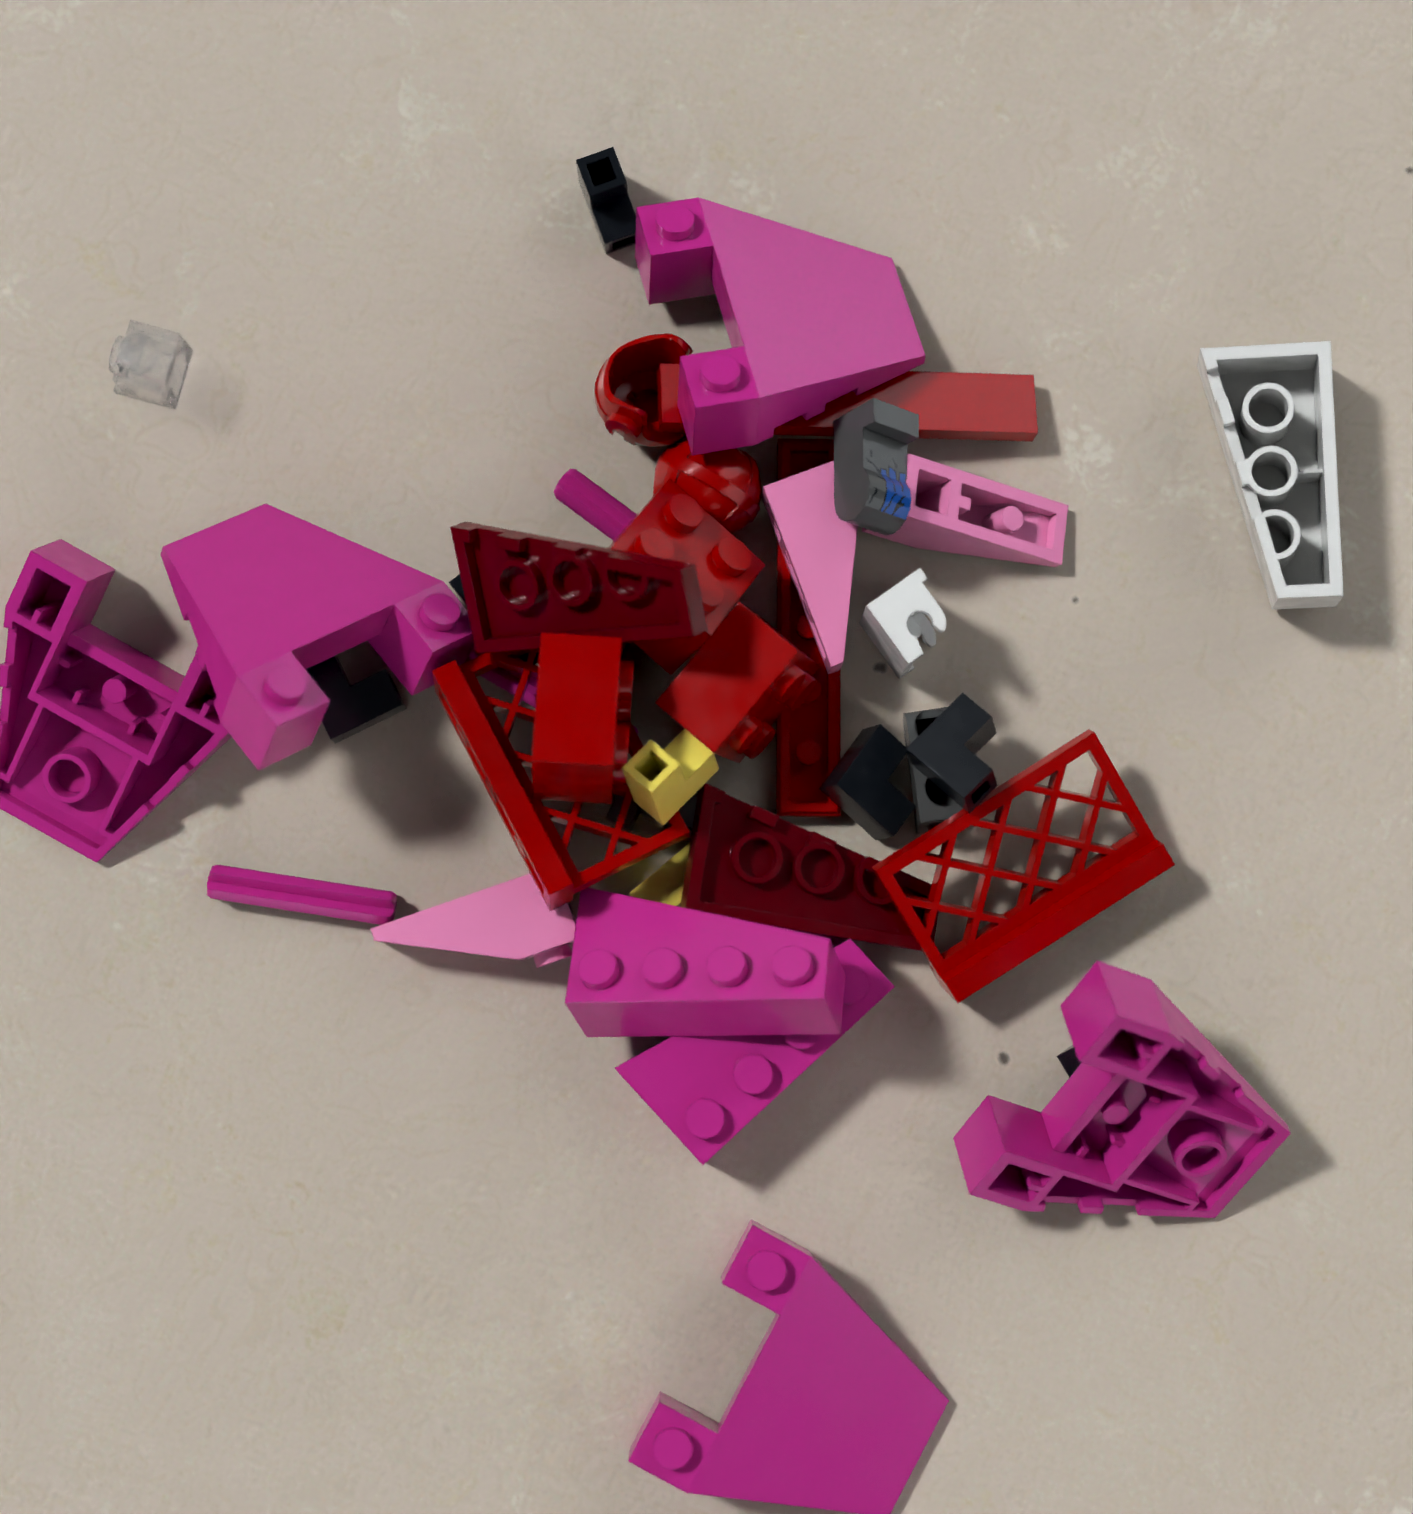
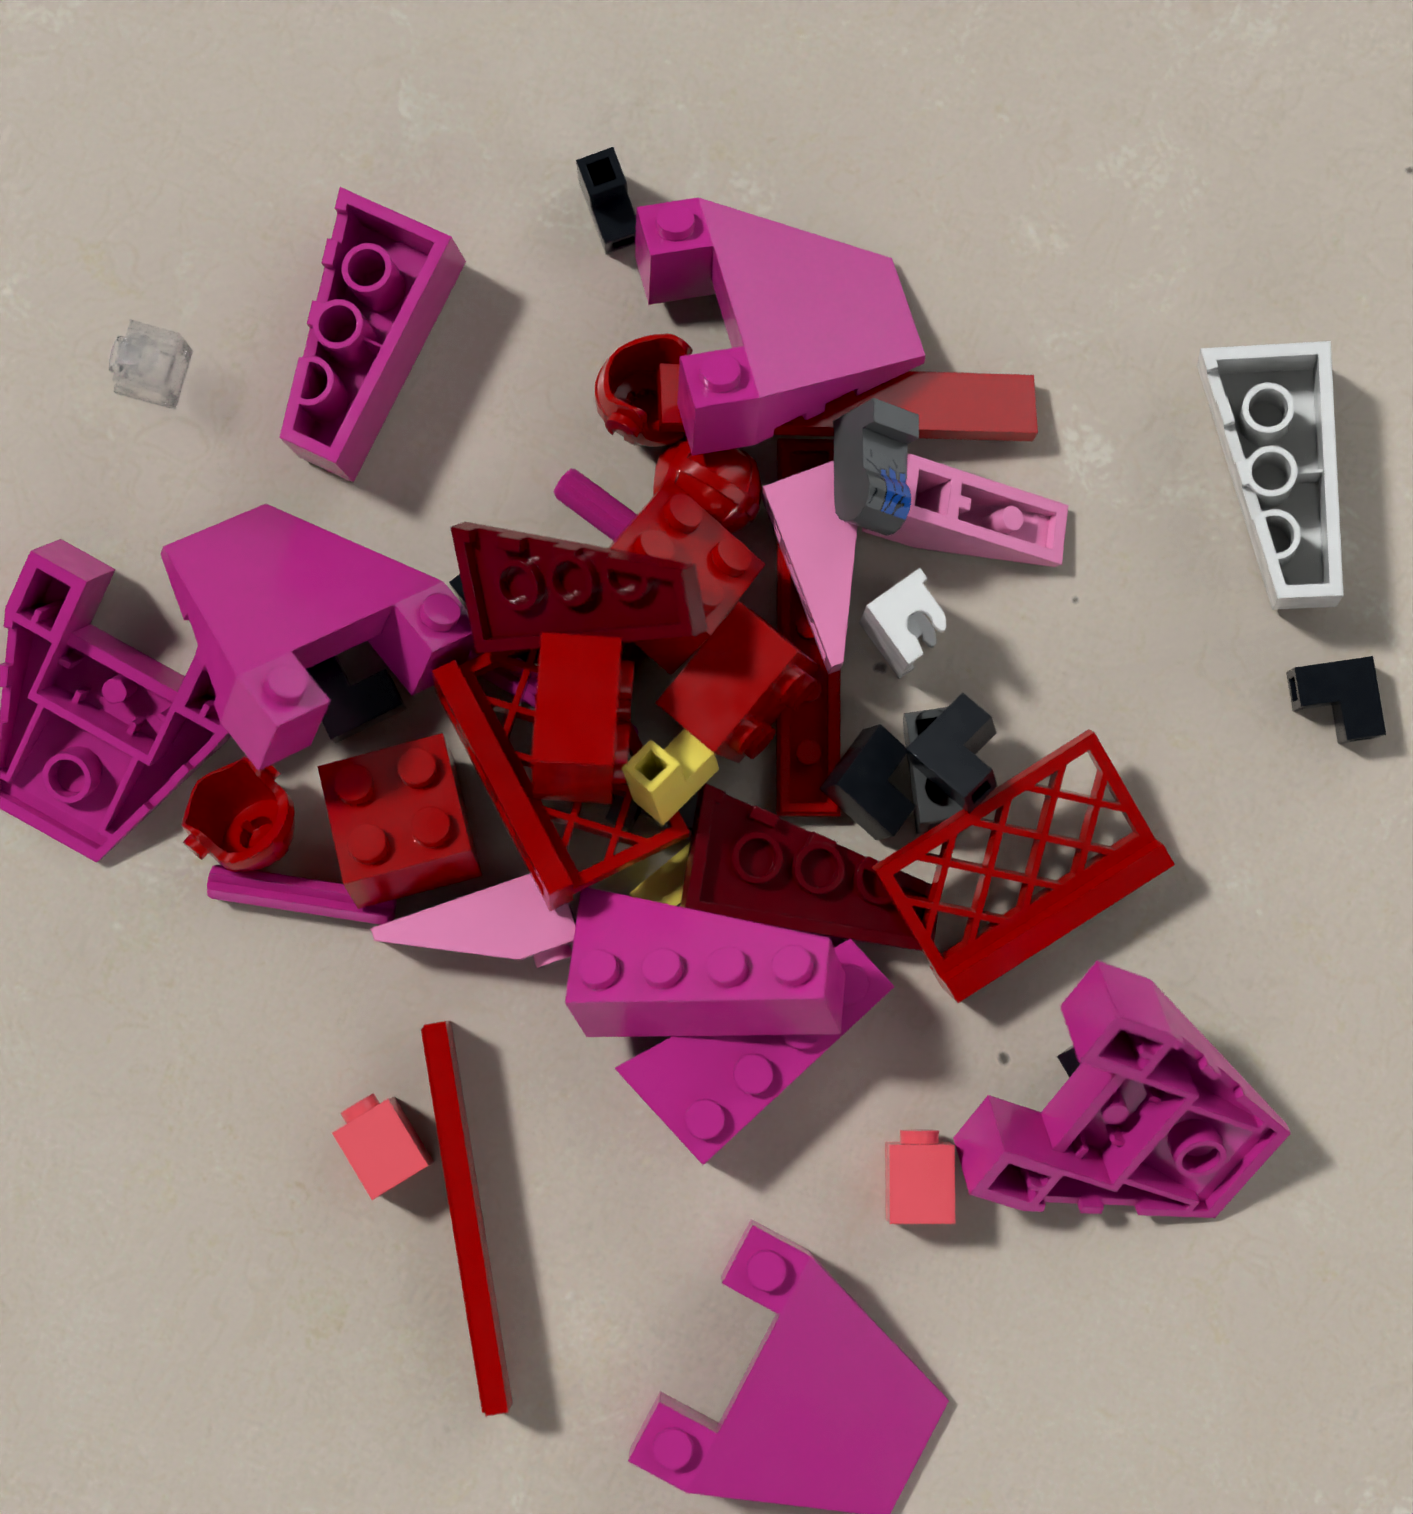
(240, 817): none -> red cap
(366, 328): none -> dark pink wedge
(381, 1144): none -> coral brick
(399, 821): none -> red brick
(467, 1218): none -> red tile
(920, 1179): none -> coral brick
(1350, 690): none -> black piece

